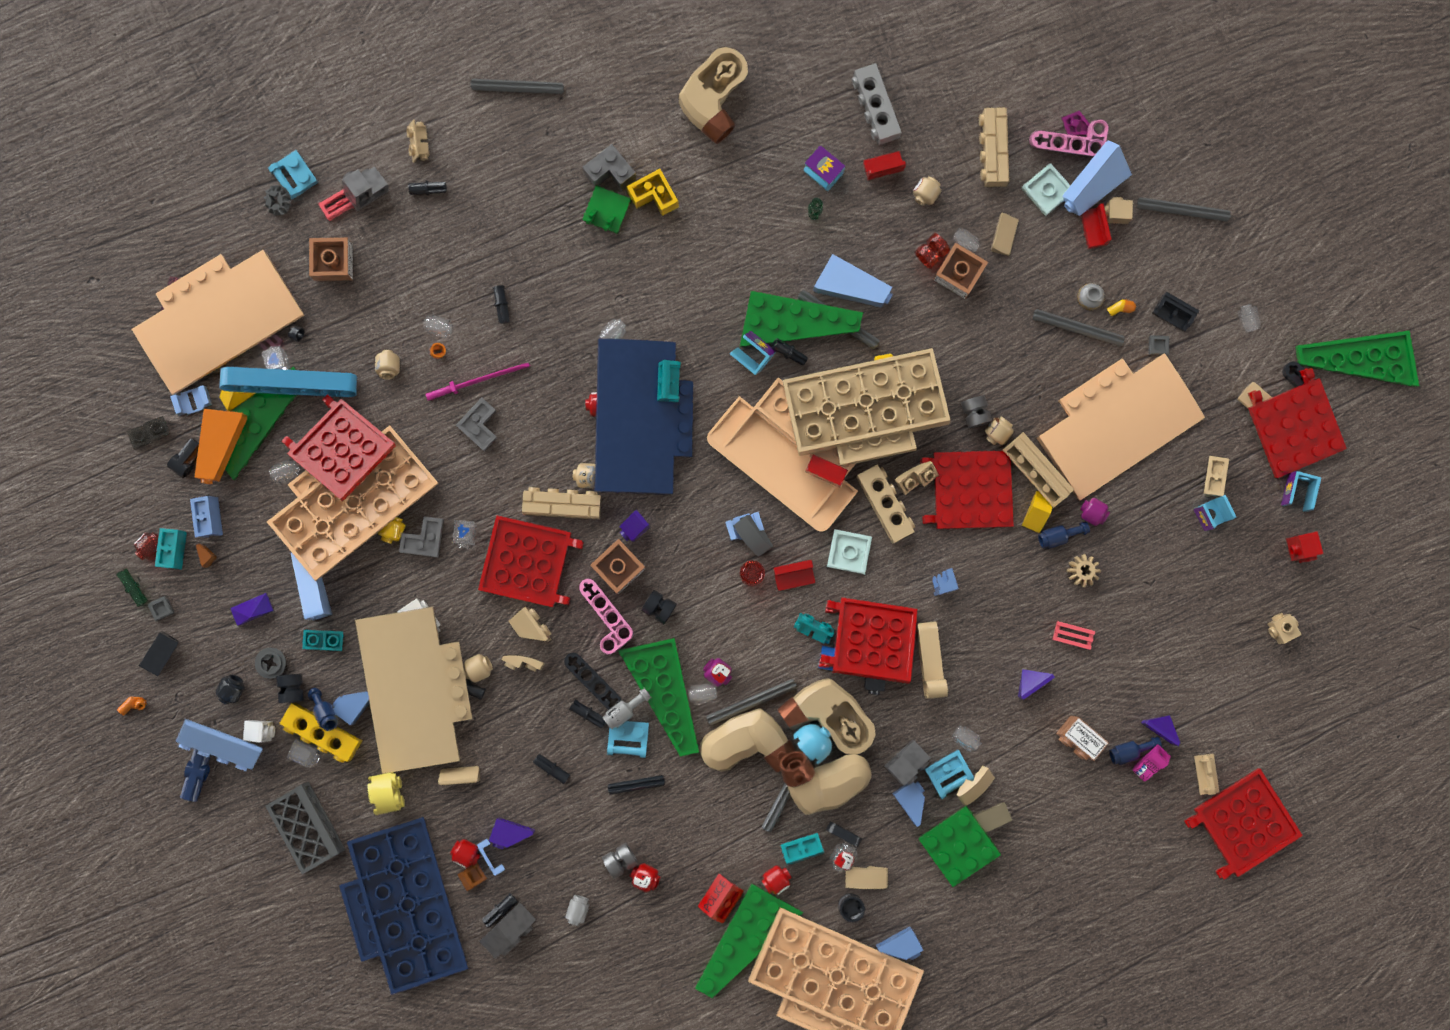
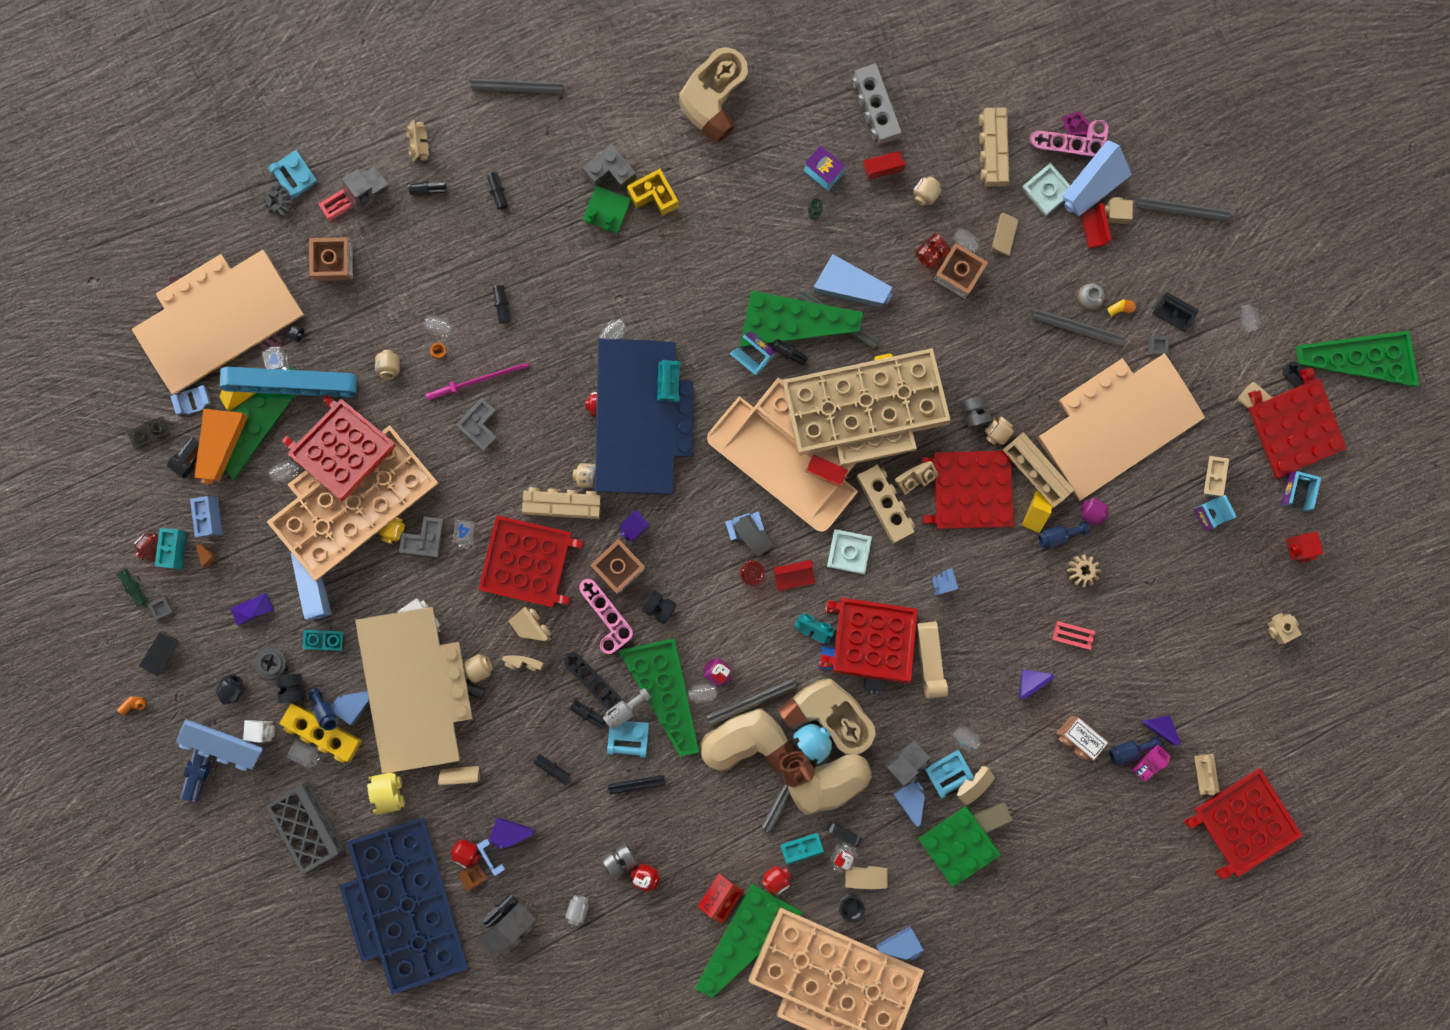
(497, 190): none -> black axle

